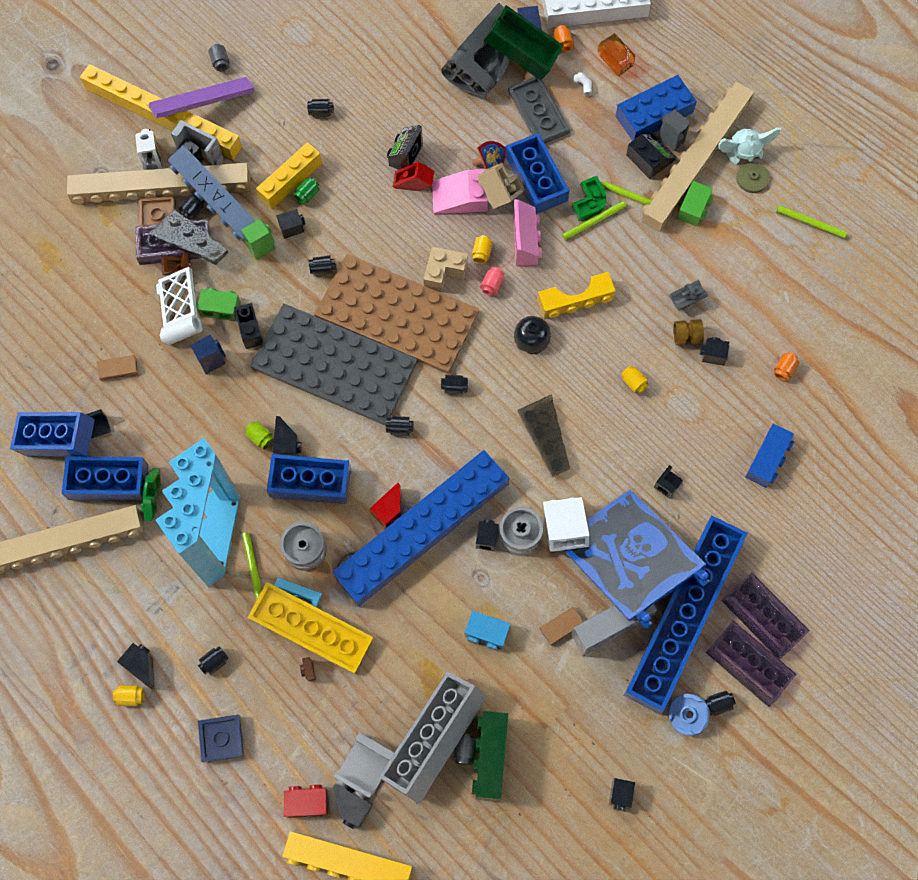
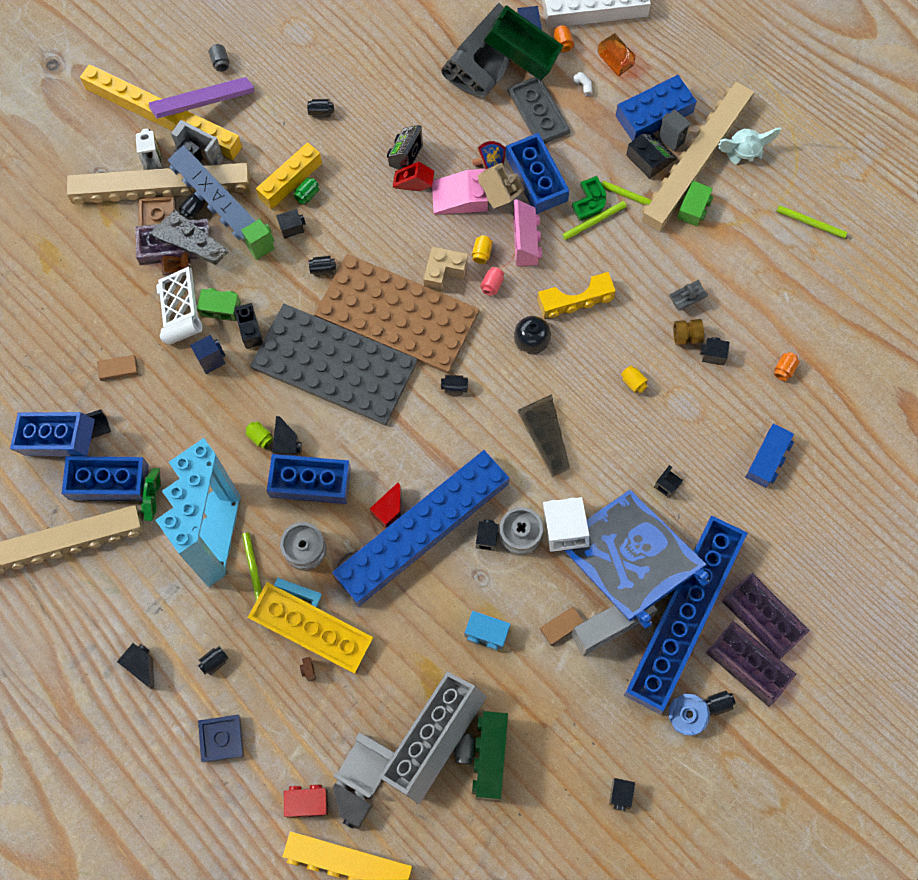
(128, 695): yellow brick -> none
(399, 425): black brick -> none
(752, 177): olive piece -> none

